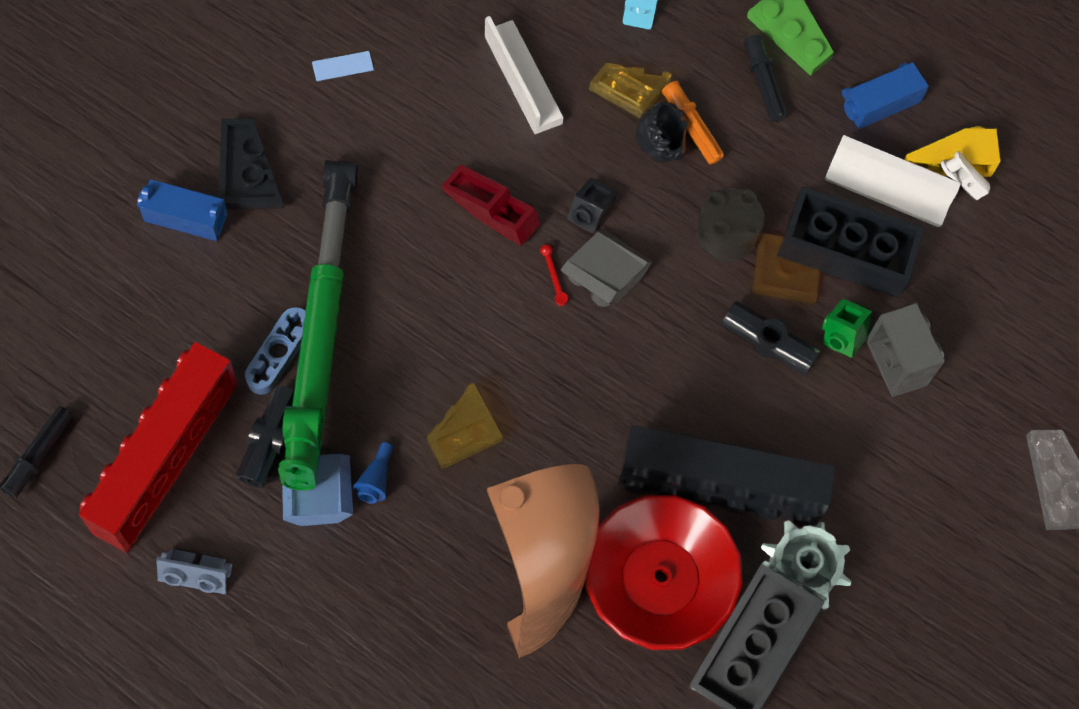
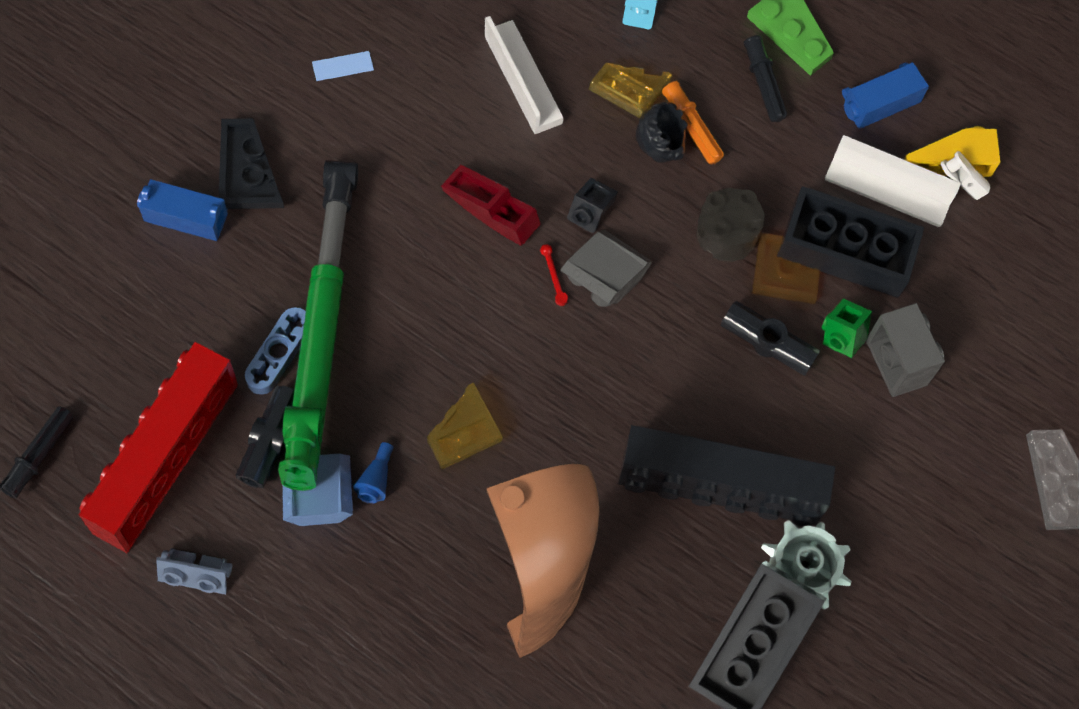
(685, 545): red dish -> none

